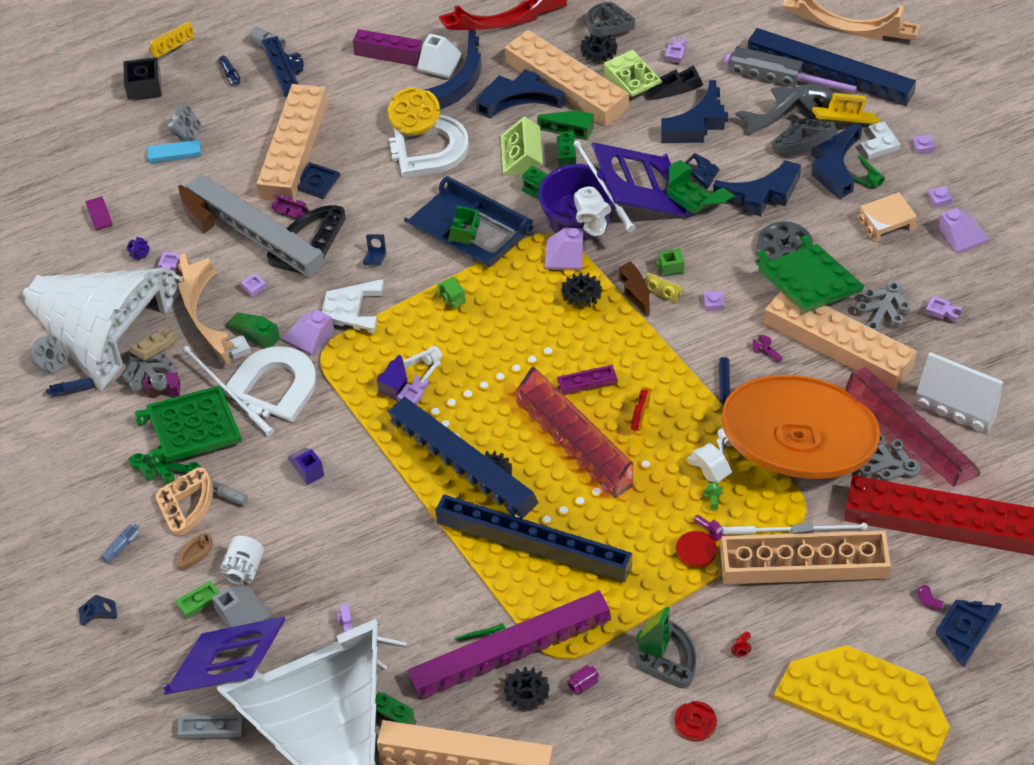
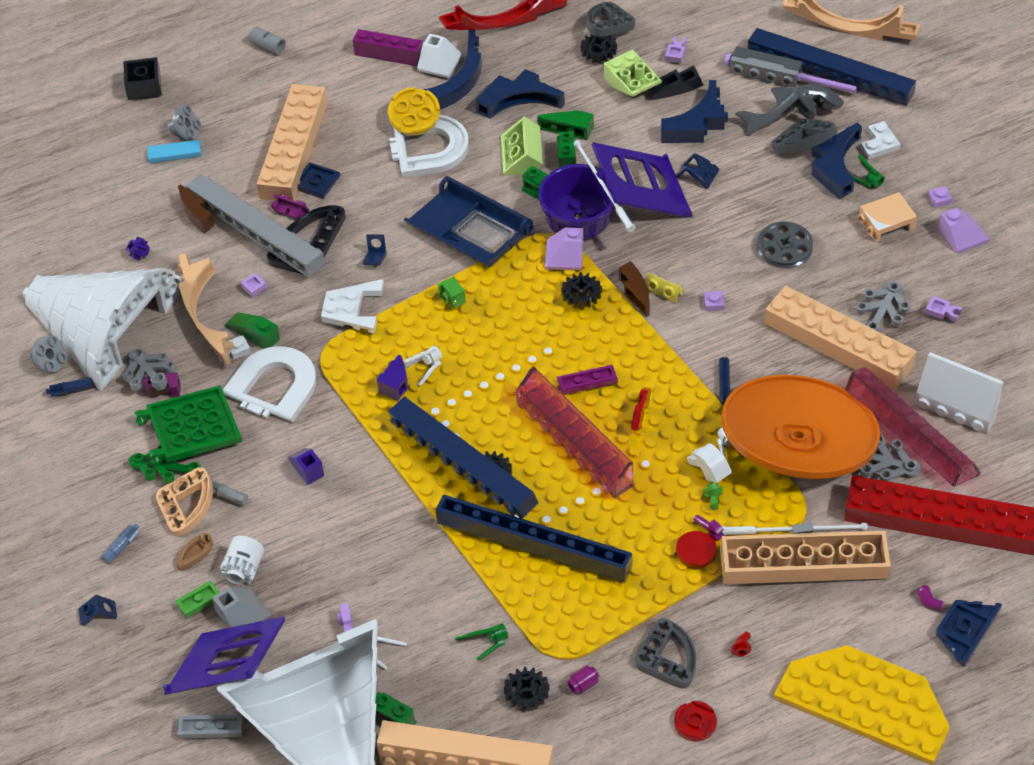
(99, 213): magenta slope -> none
(154, 344): tan hinge -> none
(169, 261): lavender plate -> none
(171, 40): yellow bracket -> none
(229, 70): dark blue piece -> none
(252, 414): white piece -> none
(282, 64): dark blue plate -> none
(310, 331): lavender slope -> none
(415, 391): lavender plate -> none
(468, 217): green window -> none
(509, 645): magenta brick -> none
(580, 84): light nougat brick -> none
(591, 210): white head -> none
(655, 634): green slope -> none
(670, 262): bright green brick -> none
(688, 193): green piece -> none
(766, 348): magenta bar -> none
(773, 188): dark blue arch -> none
(809, 276): green plate -> none
(846, 108): yellow bracket -> none
(923, 144): lavender plate -> none

